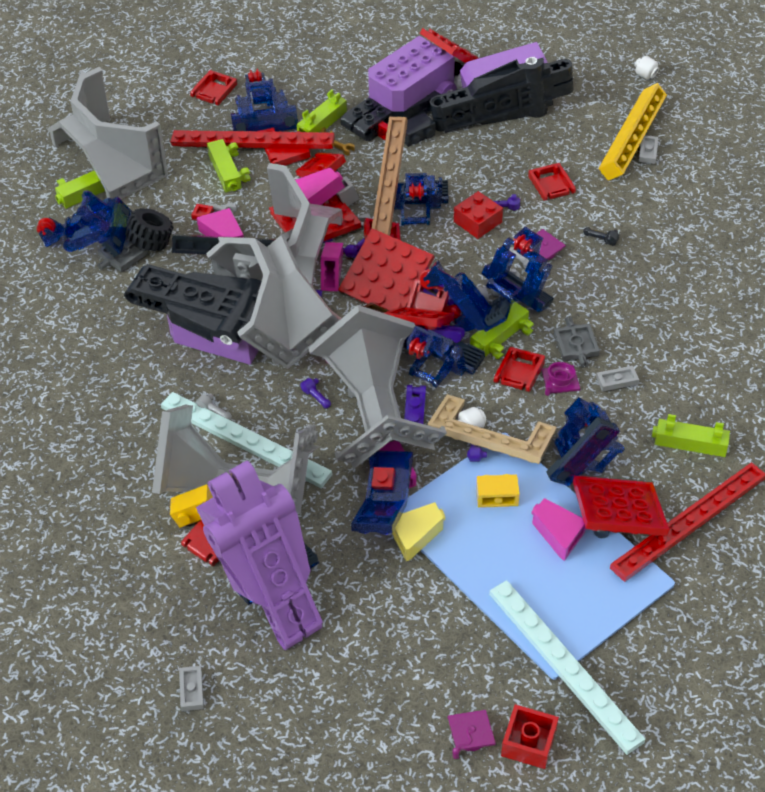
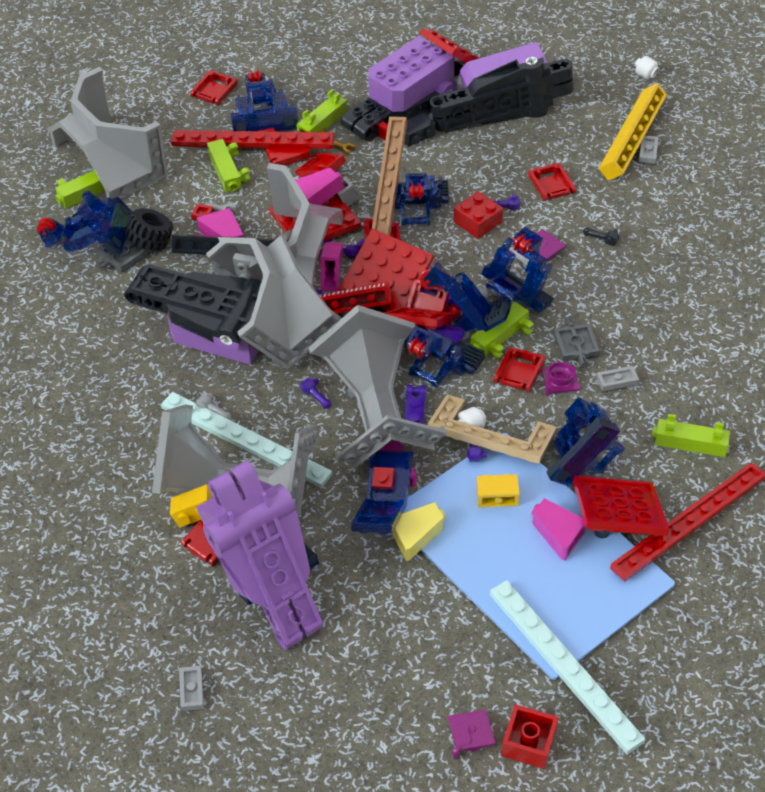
(363, 296): none -> red brick

